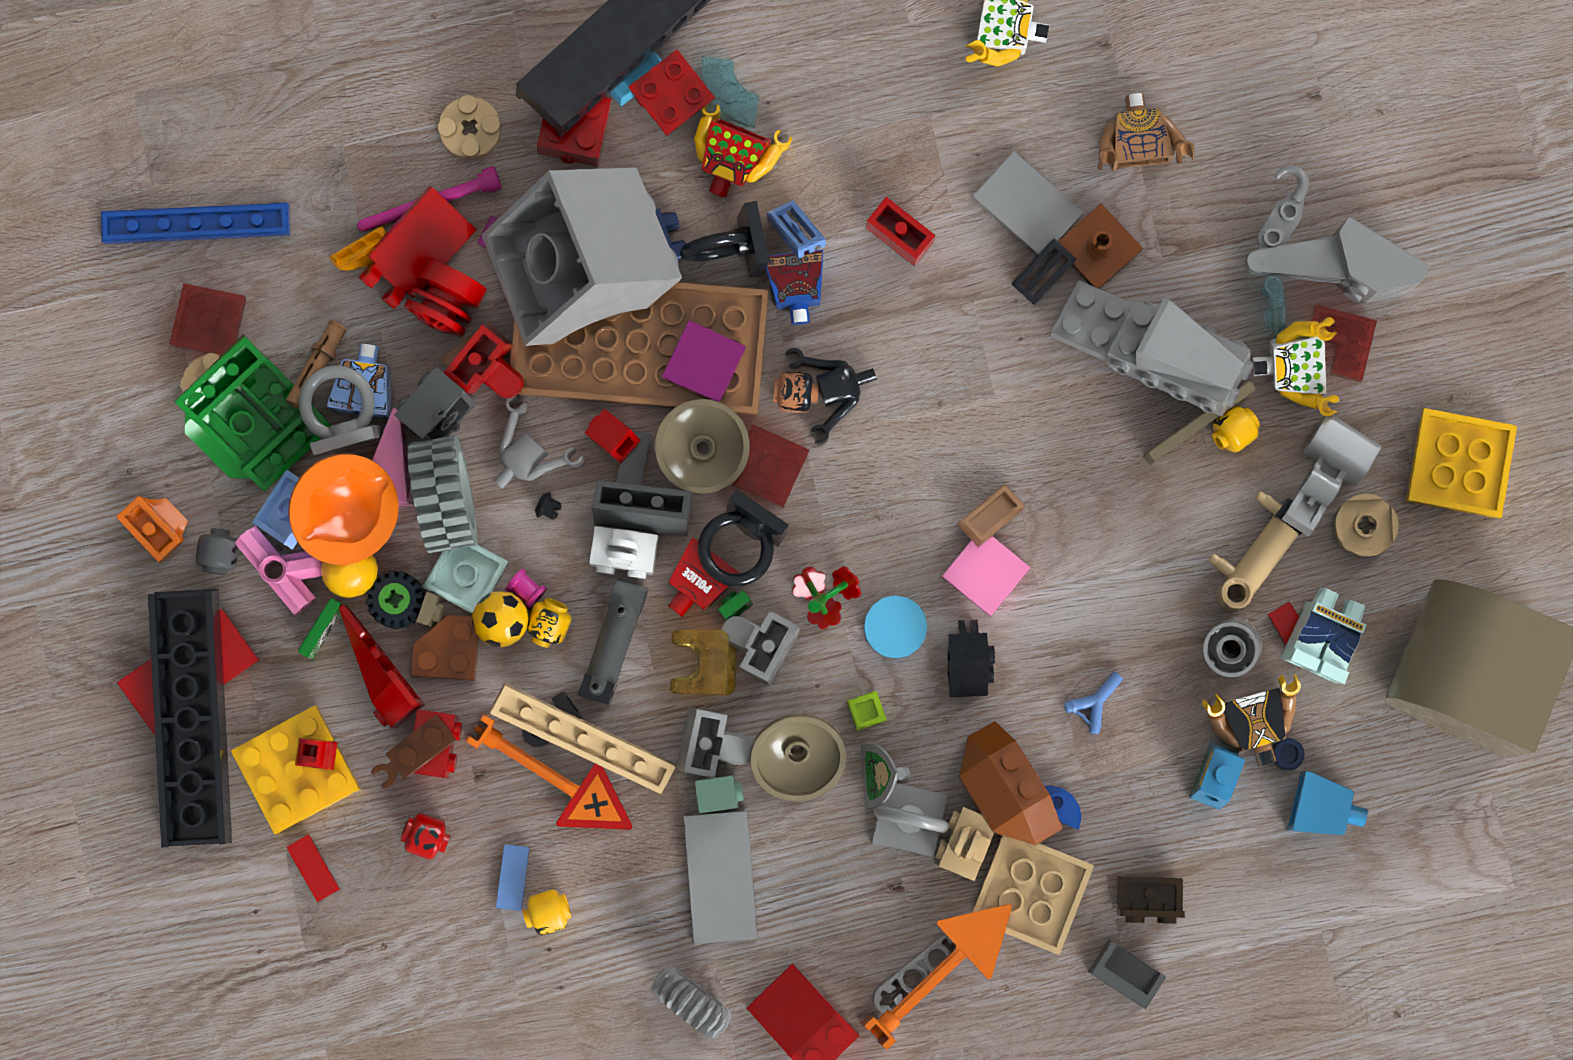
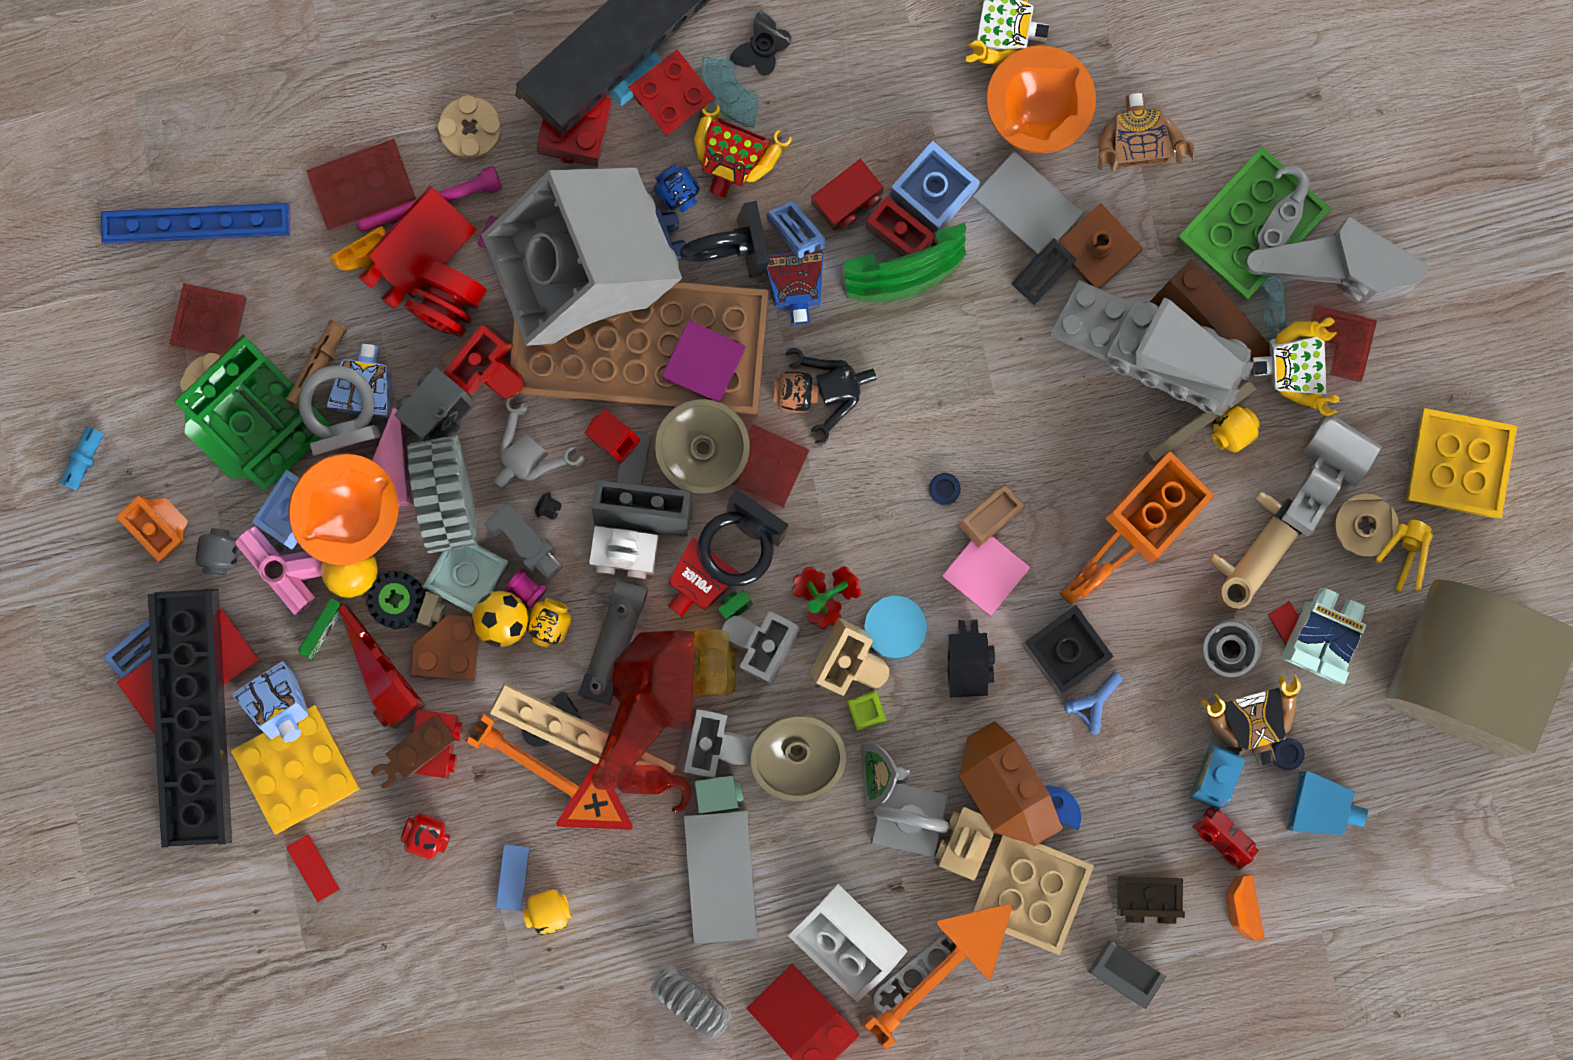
(81, 458): none -> dark azure pin
(117, 666): none -> medium blue tile
(274, 702): none -> torso
(316, 753): red leg -> none
(361, 184): none -> clear red plate
(526, 541): none -> dark grey hips
(654, 693): none -> clear red slope
(676, 188): none -> blue head
(762, 45): none -> black animal
(847, 659): none -> tan brick
(848, 195): none -> red brick
(848, 943): none -> white slope
(908, 274): none -> green slope
(934, 187): none -> light blue brick
(944, 489): none -> dark blue tile
(1041, 99): none -> orange piece
(1067, 650): none -> black brick
(1148, 517): none -> orange slope
(1211, 307): none -> reddish brown wedge
(1231, 222): none -> bright green plate
(1236, 848): none -> red hinge
(1244, 908): none -> orange slope
(1415, 536): none -> yellow plant

